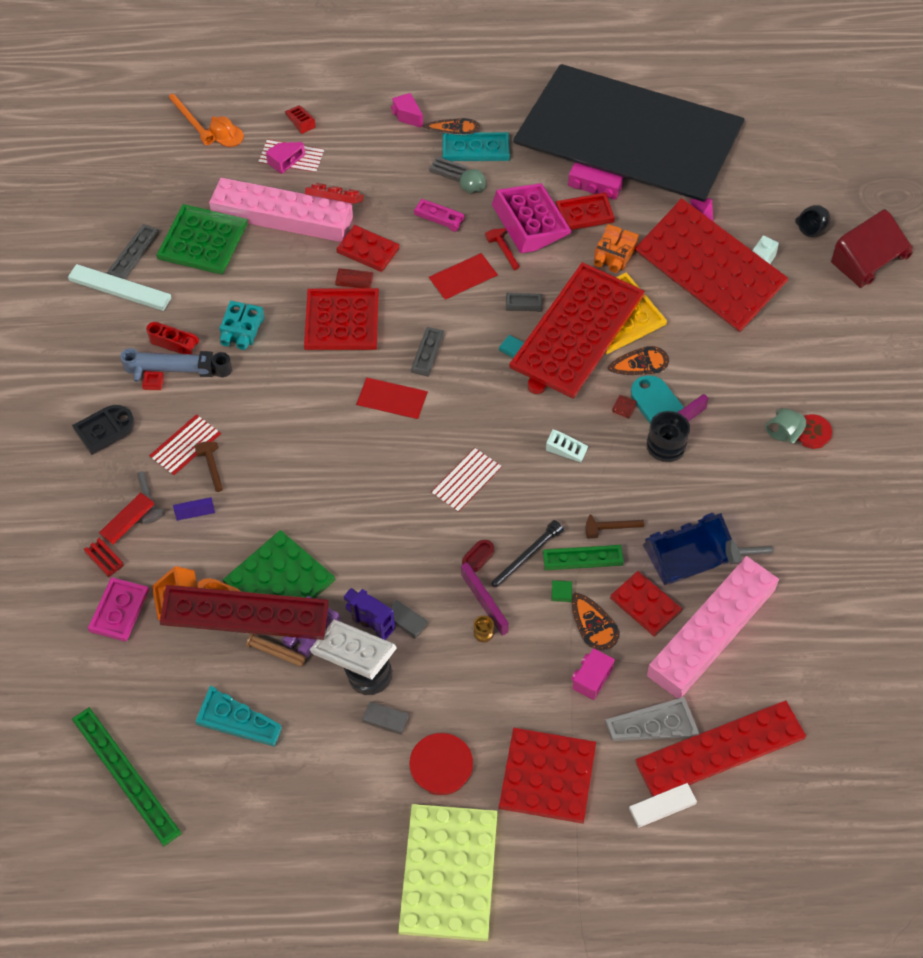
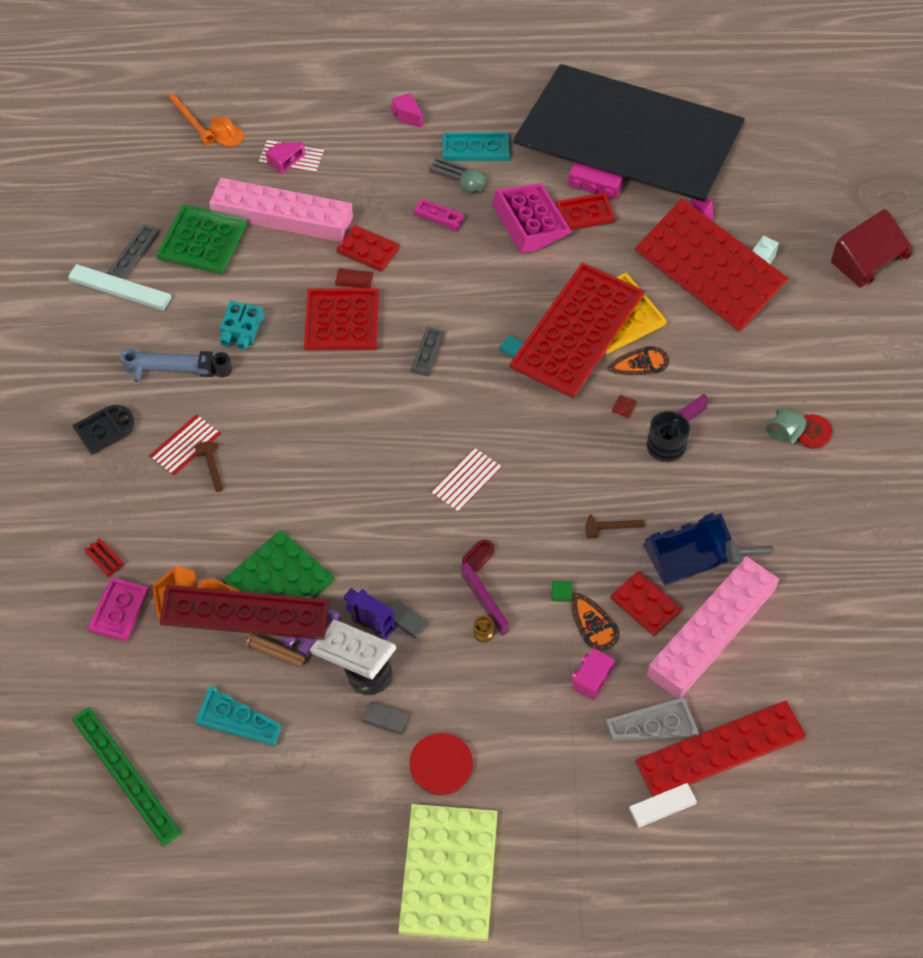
(126, 518): red tile -> none
(152, 380): red tile -> none
(153, 514): flat silver piece -> none
(171, 338): red piece -> none
(194, 508): dark purple tile -> none
(296, 119): red slope -> none
(334, 193): red plate -> none
(392, 398): red sticker -> none
(453, 126): sticker -> none
(463, 276): red sticker -> none
(496, 235): red piece -> none
(523, 302): dark grey tile -> none
(535, 387): red tile -> none
(547, 775): red plate -> none
(553, 529): black piece -> none
(568, 441): light aqua slope -> none
(582, 557): green plate -> none
(615, 249): orange hips -> none
(655, 398): teal tile -> none
(813, 220): black piece -> none

